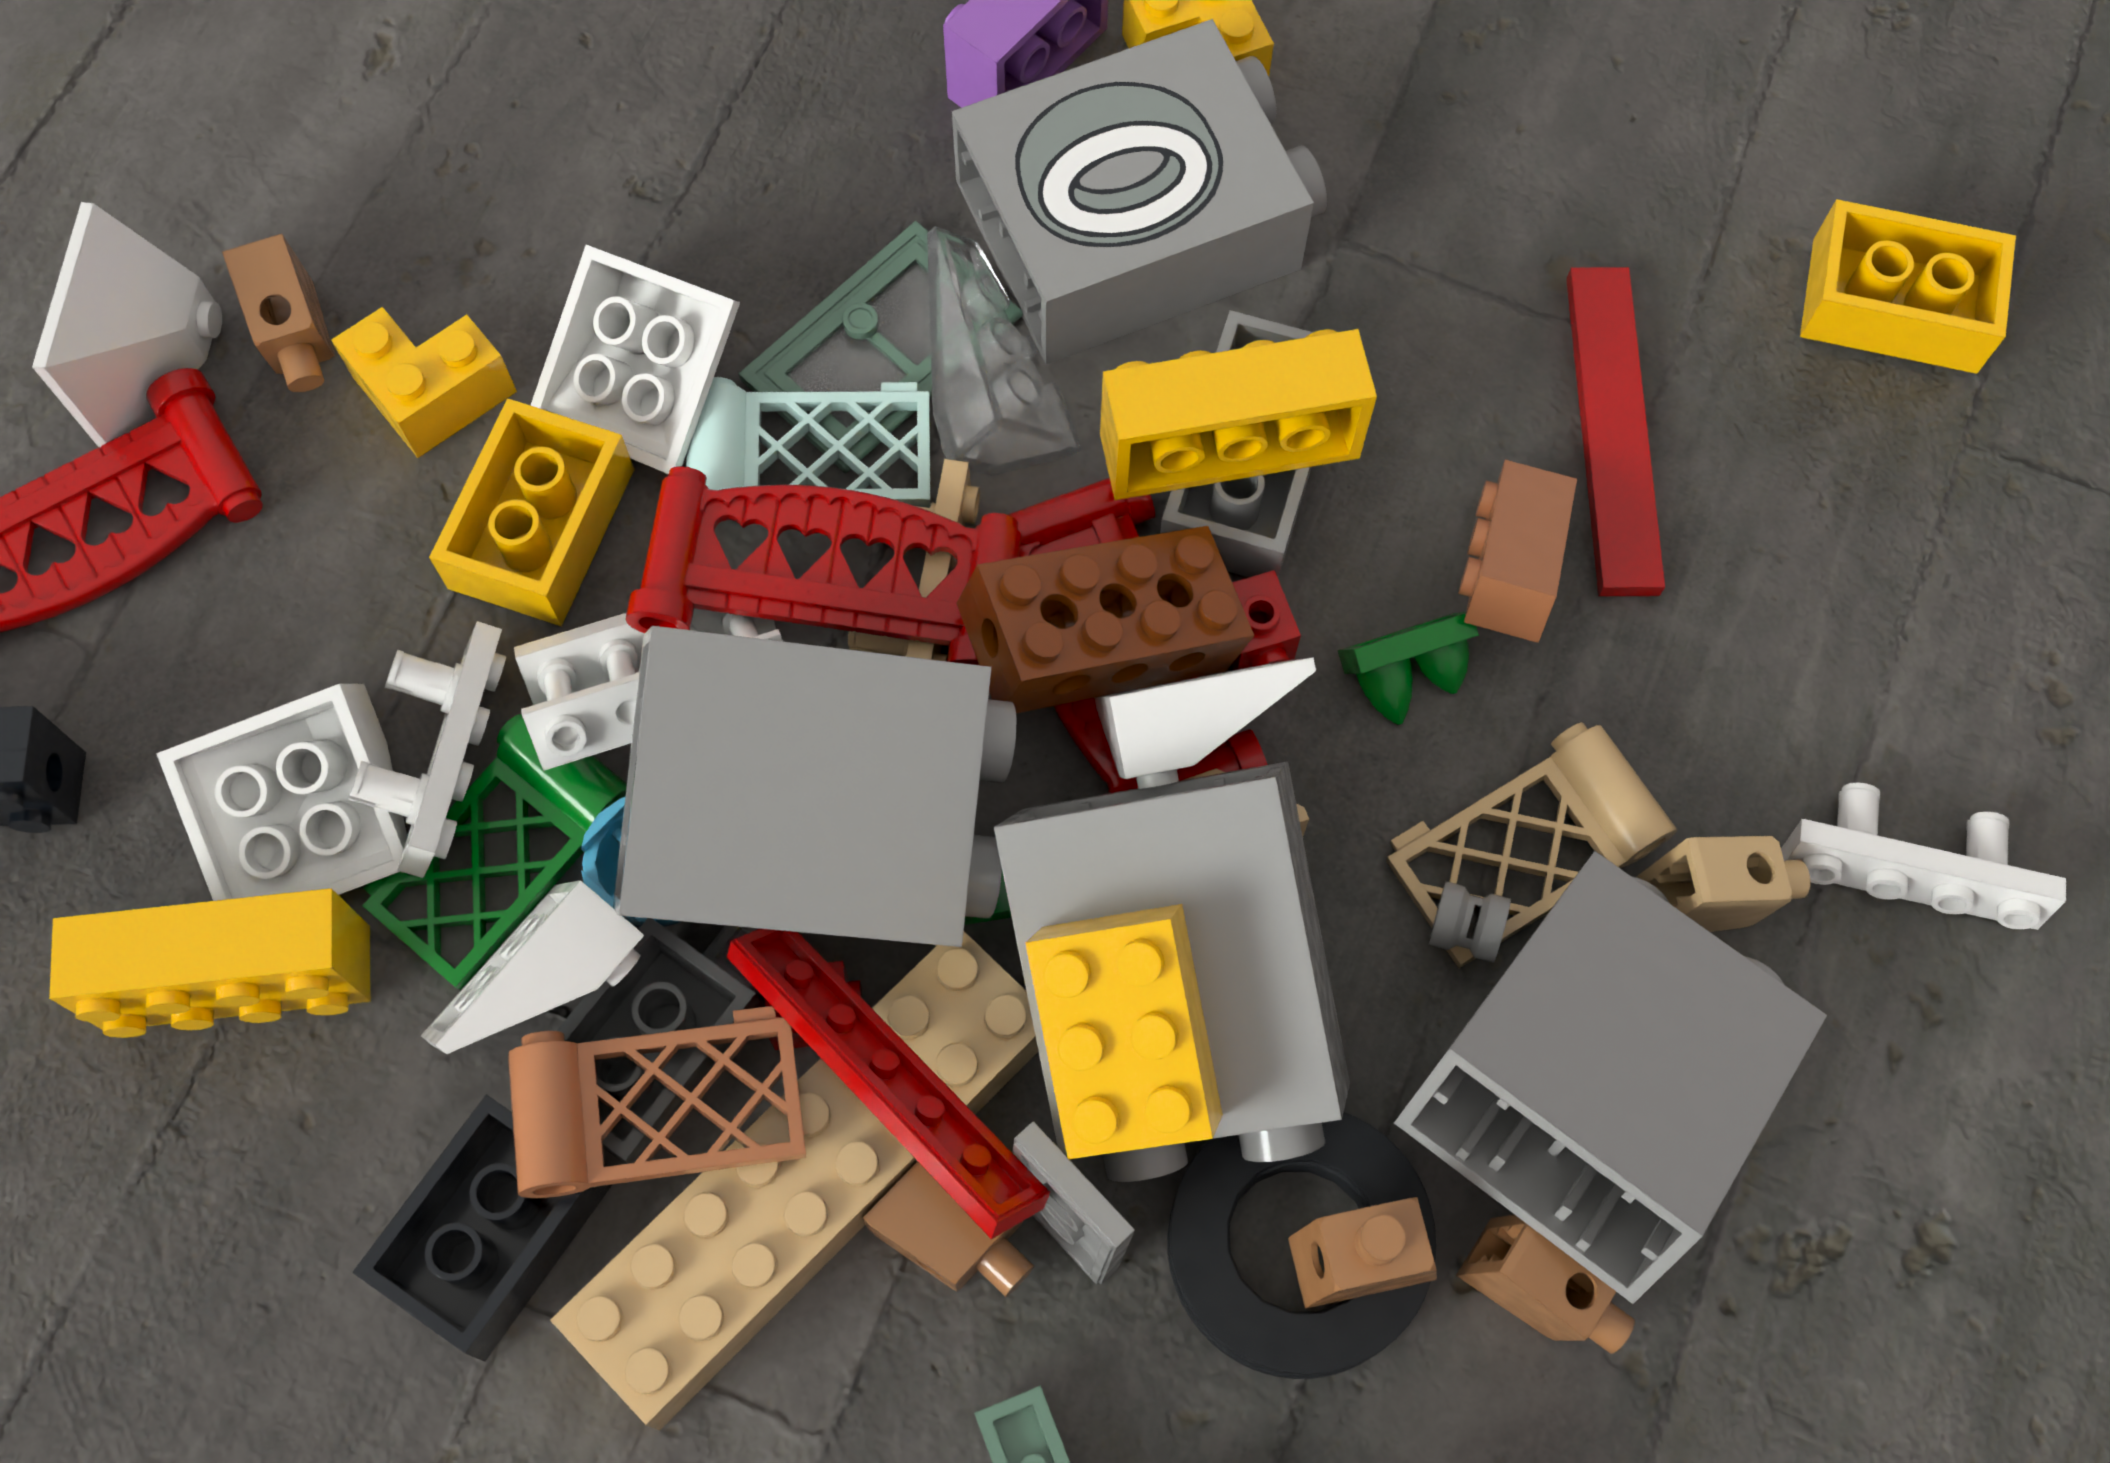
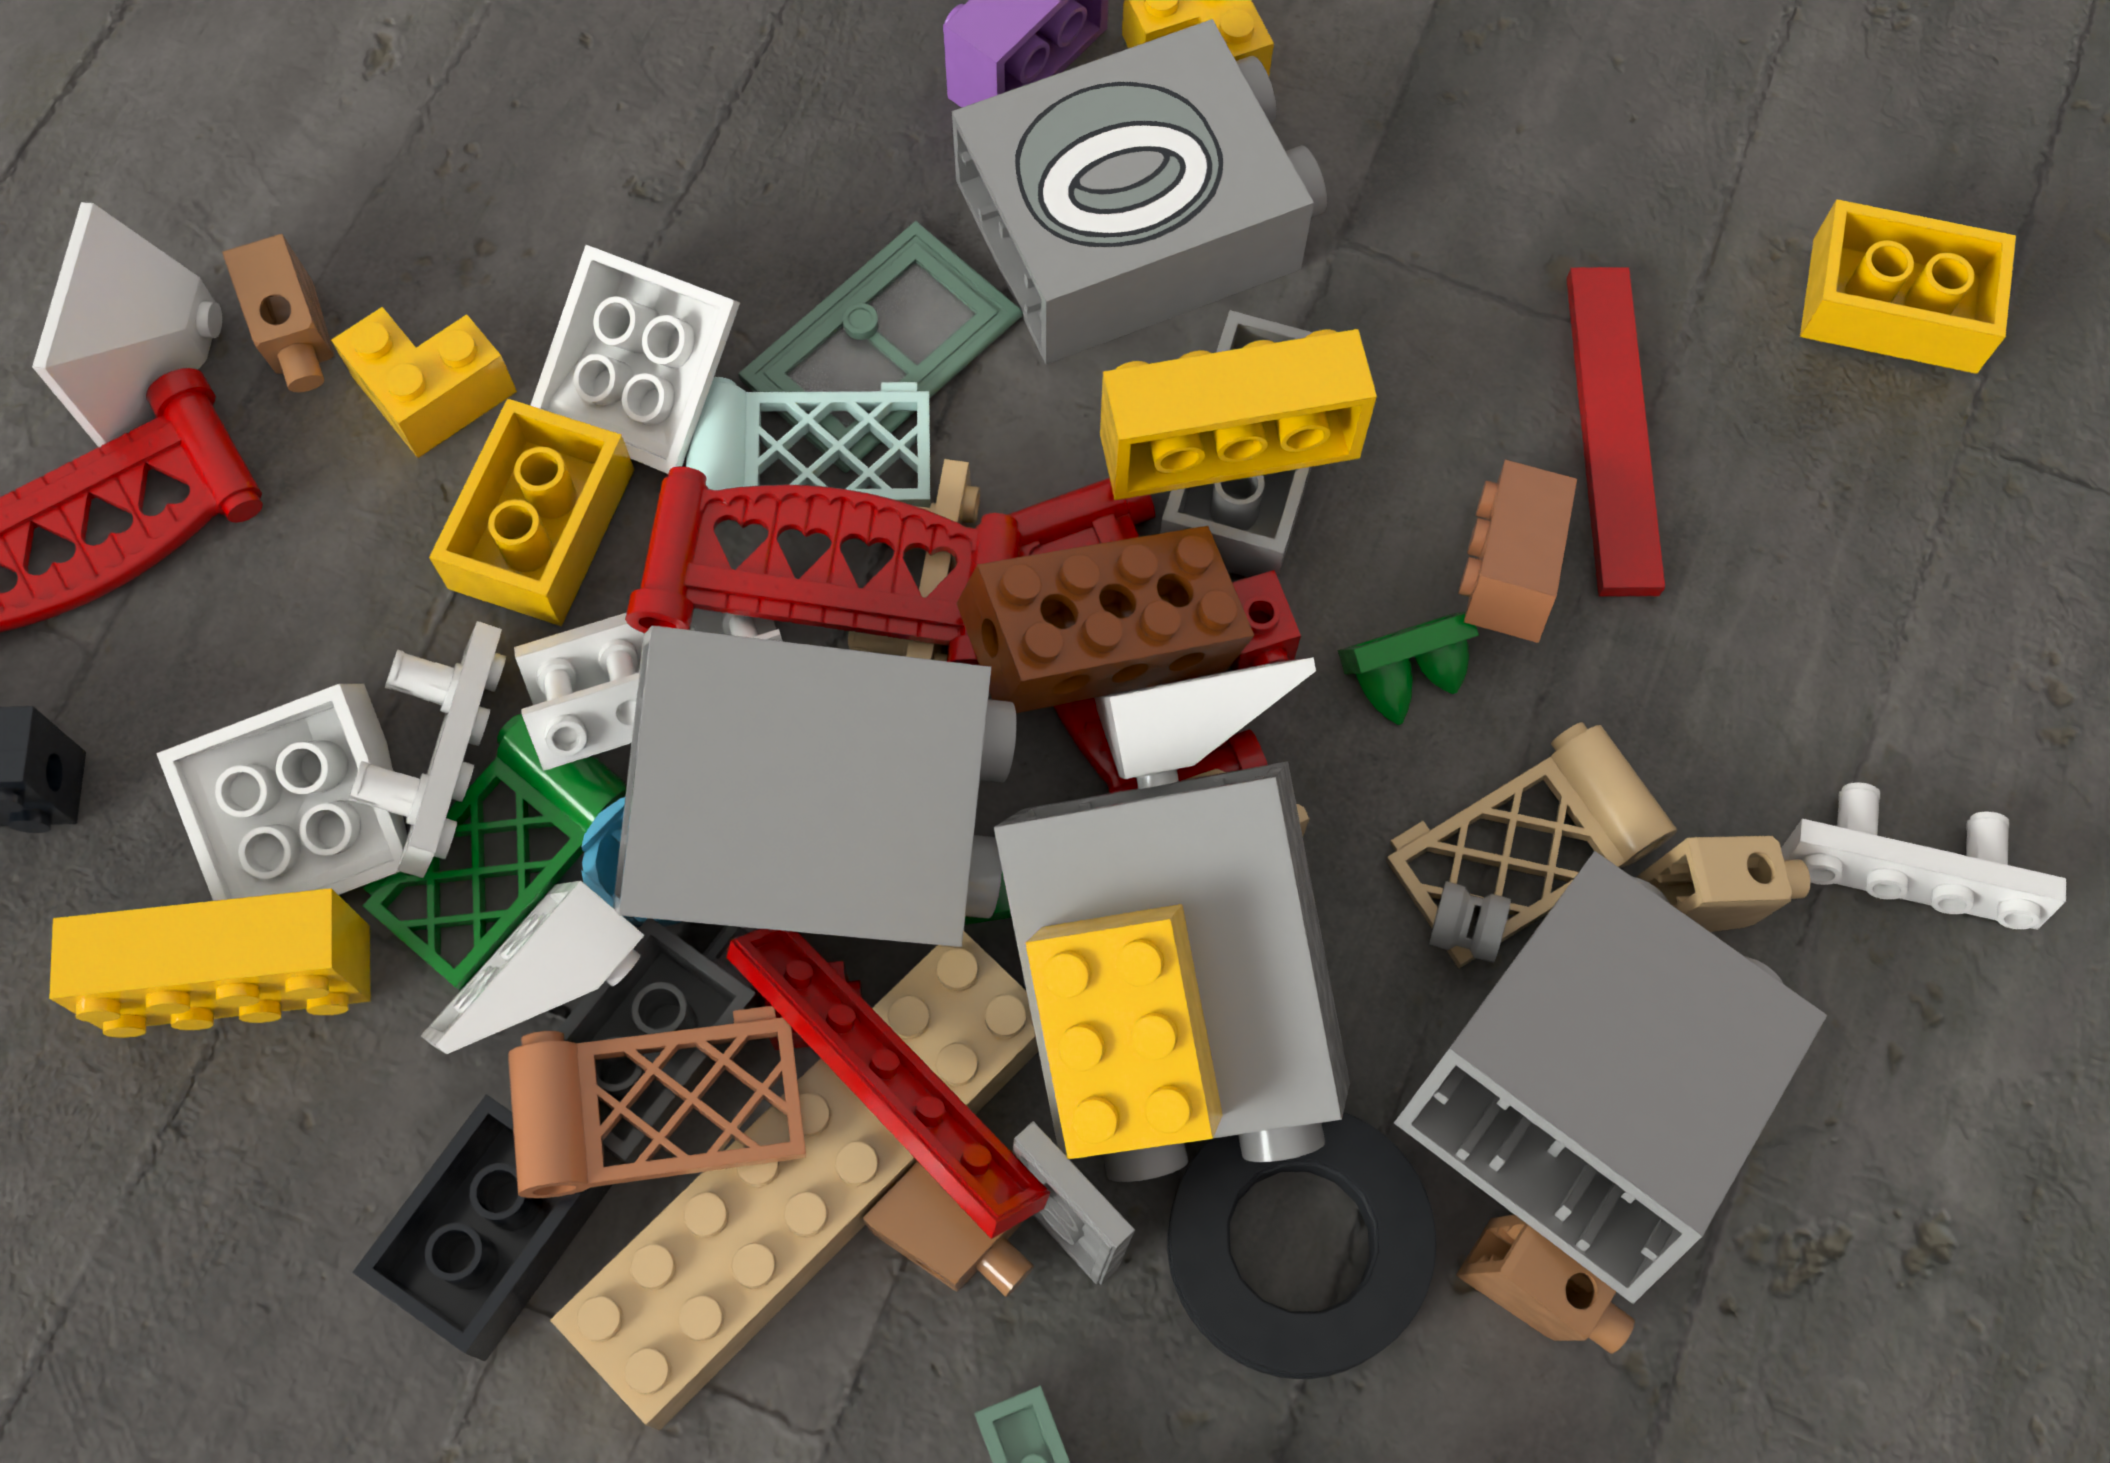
(983, 380): clear wedge -> none
(1363, 1252): medium nougat torso -> none

